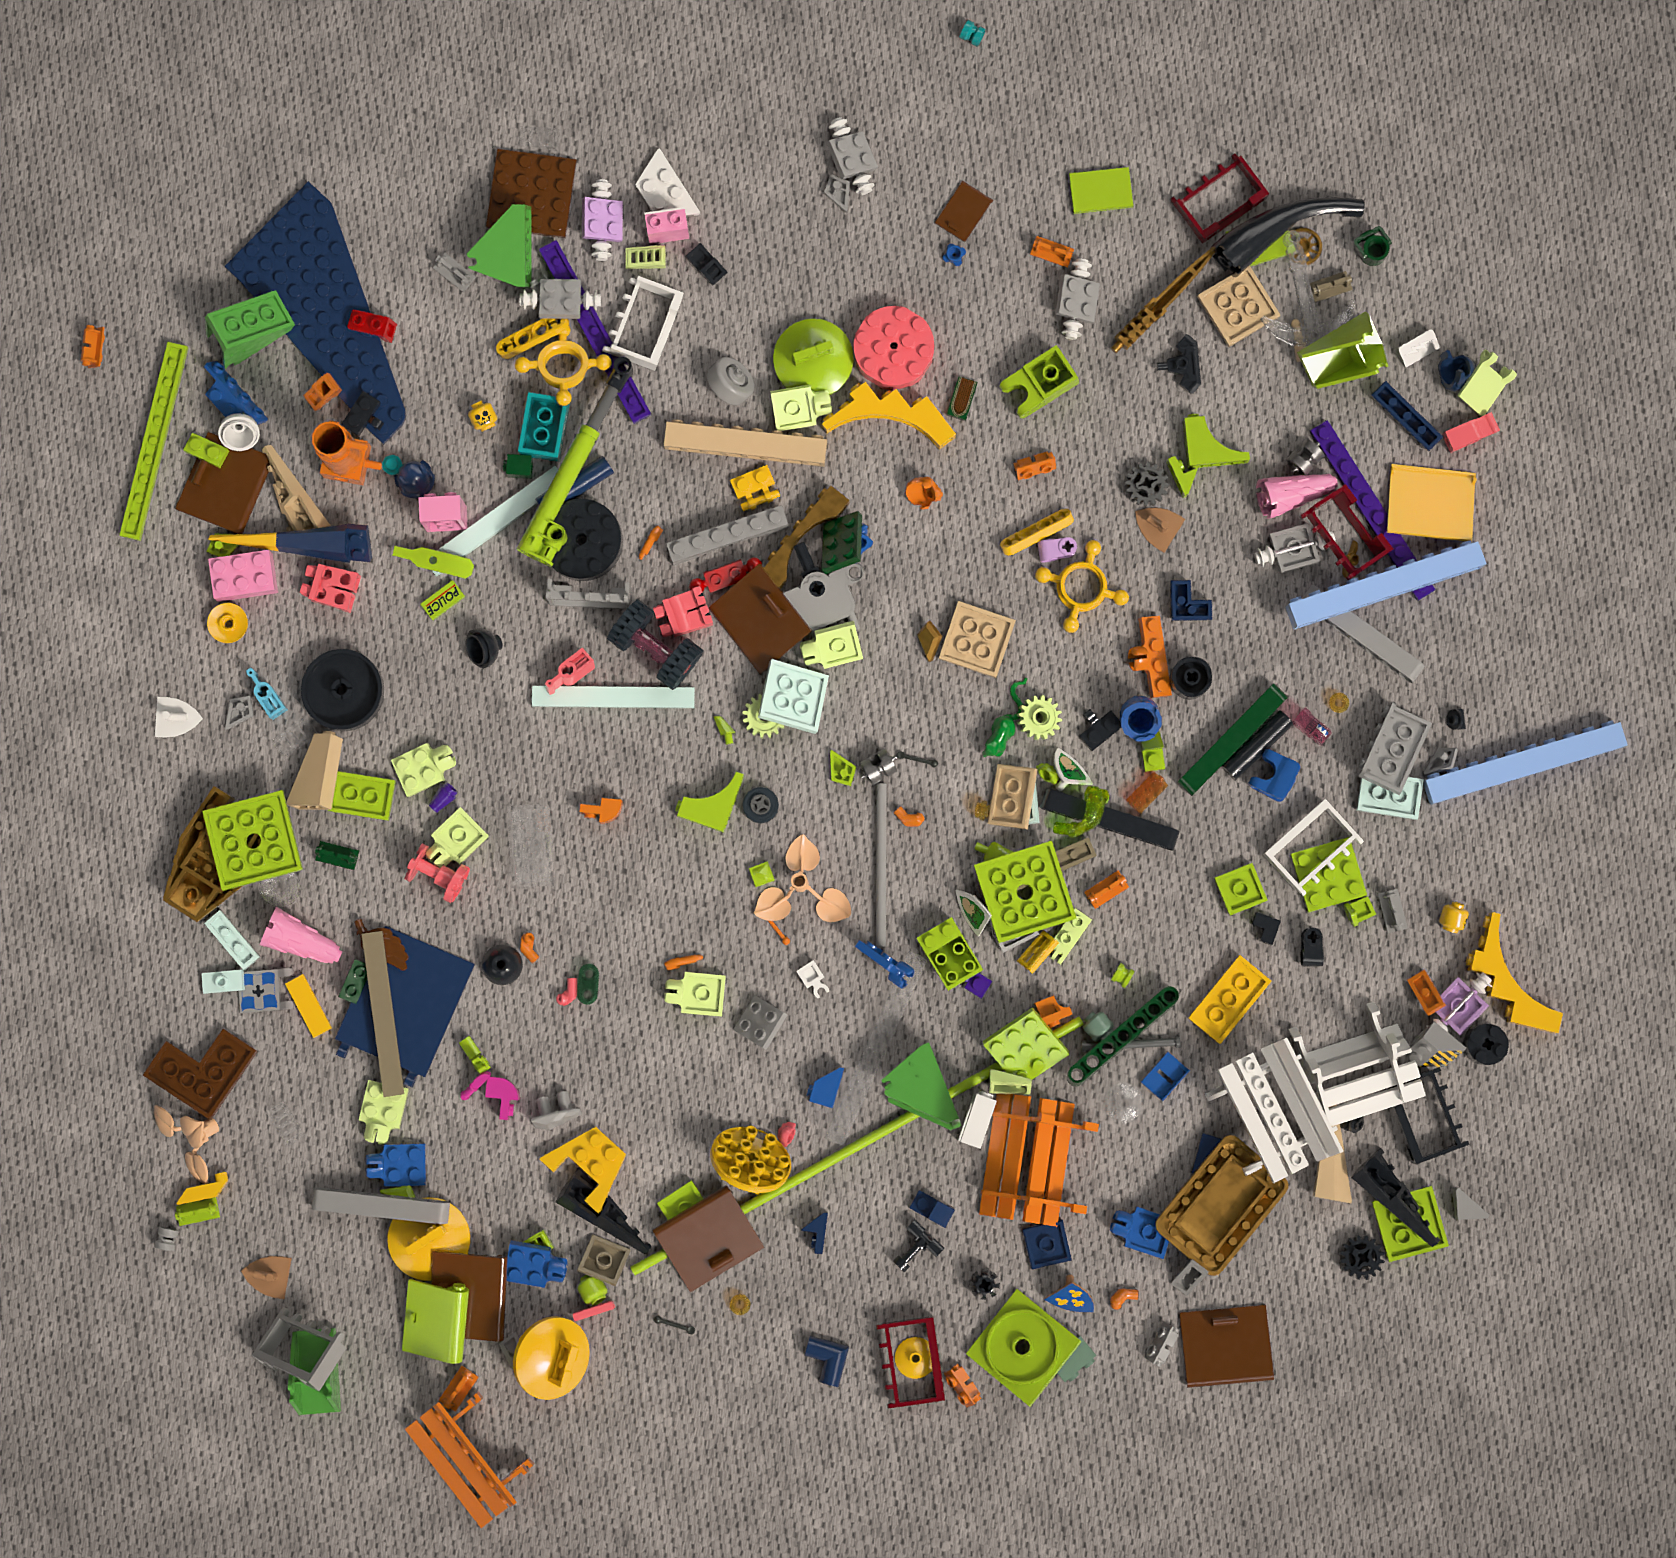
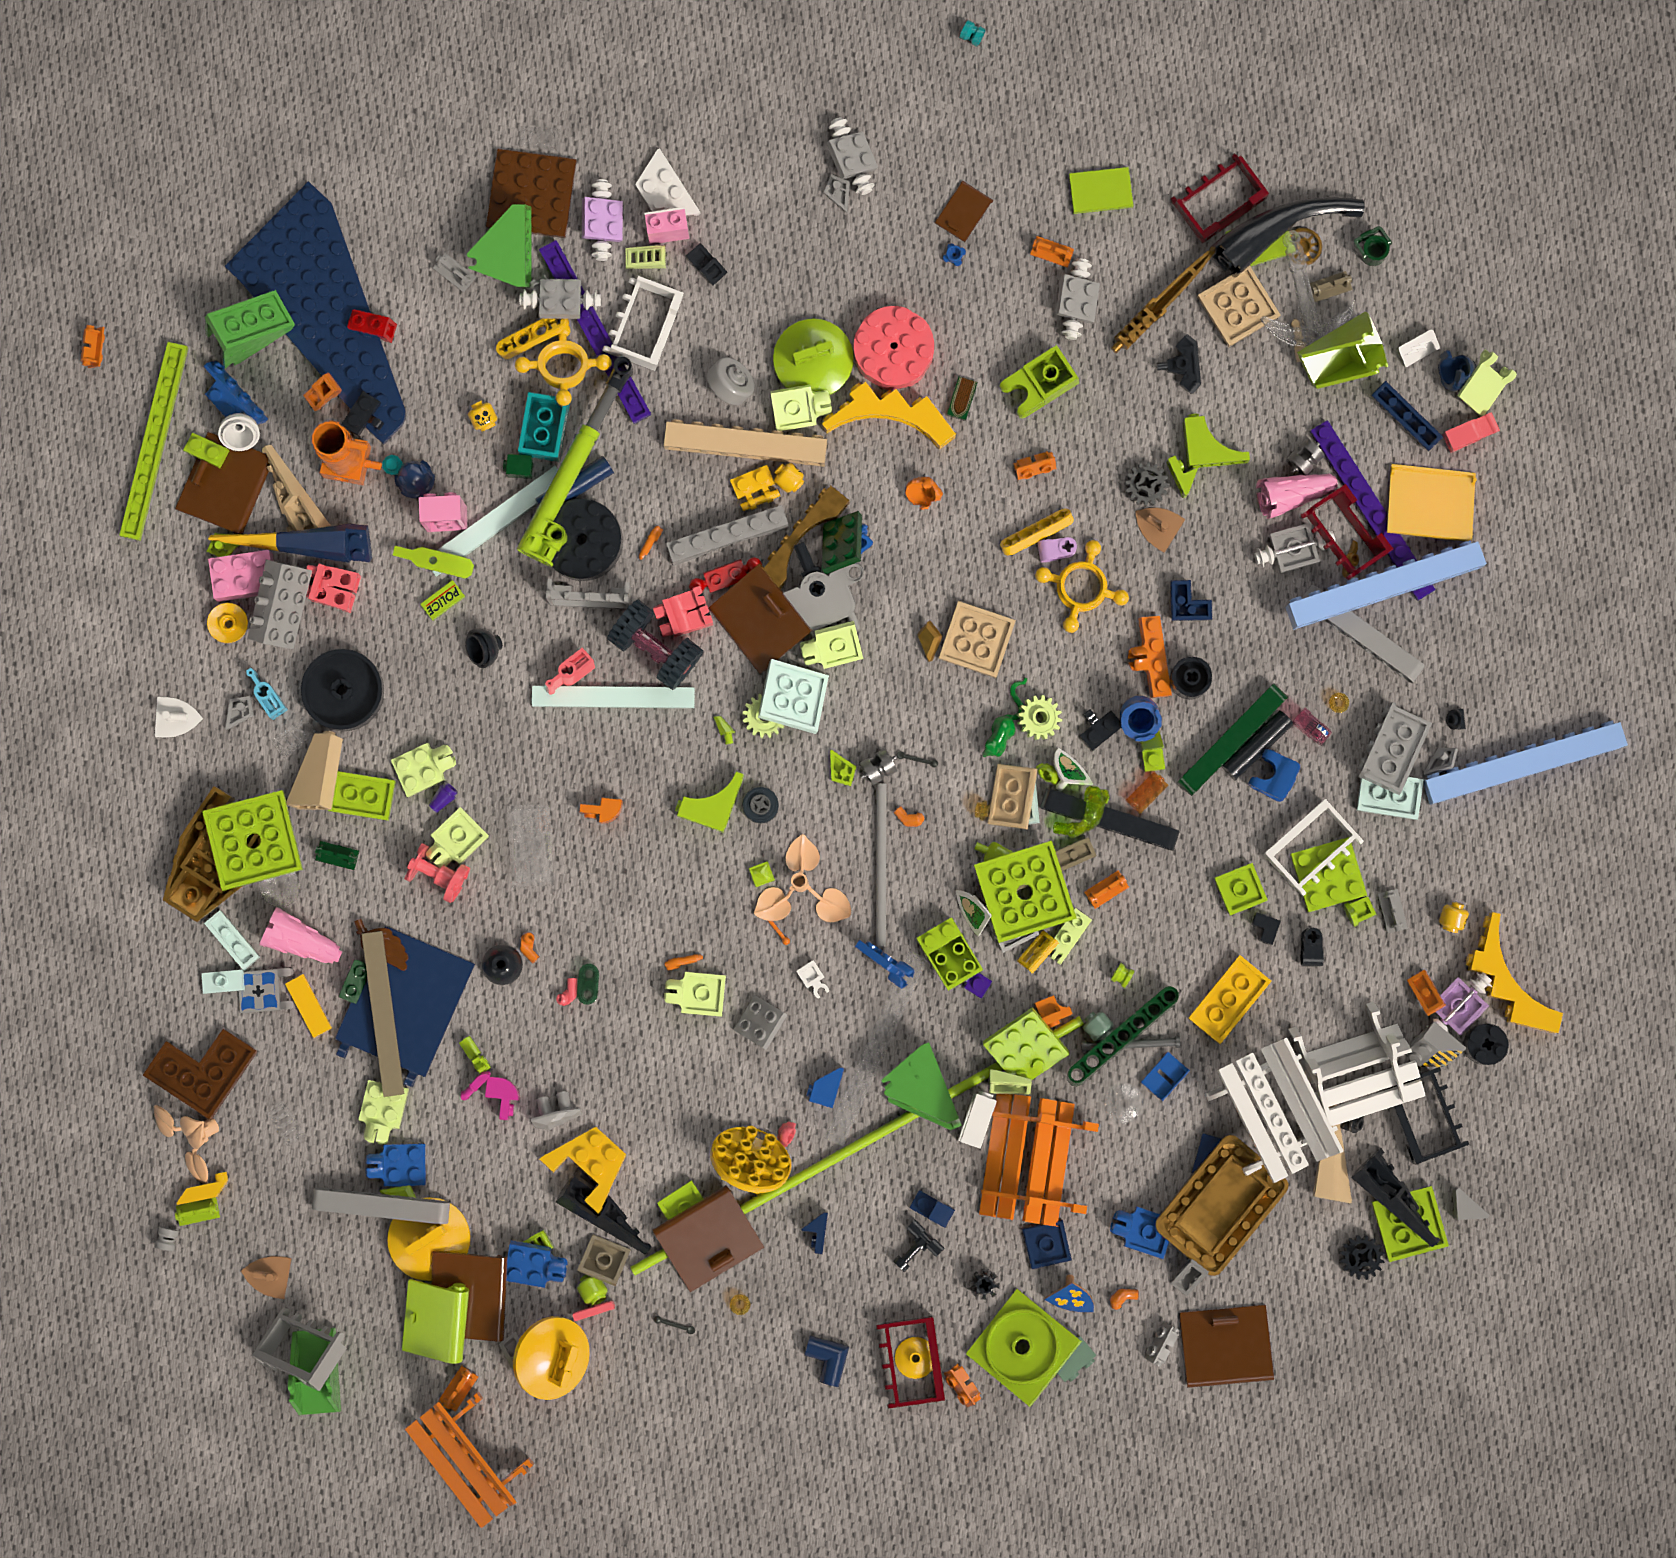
(279, 604): none -> light grey piece
(788, 477): none -> yellow head

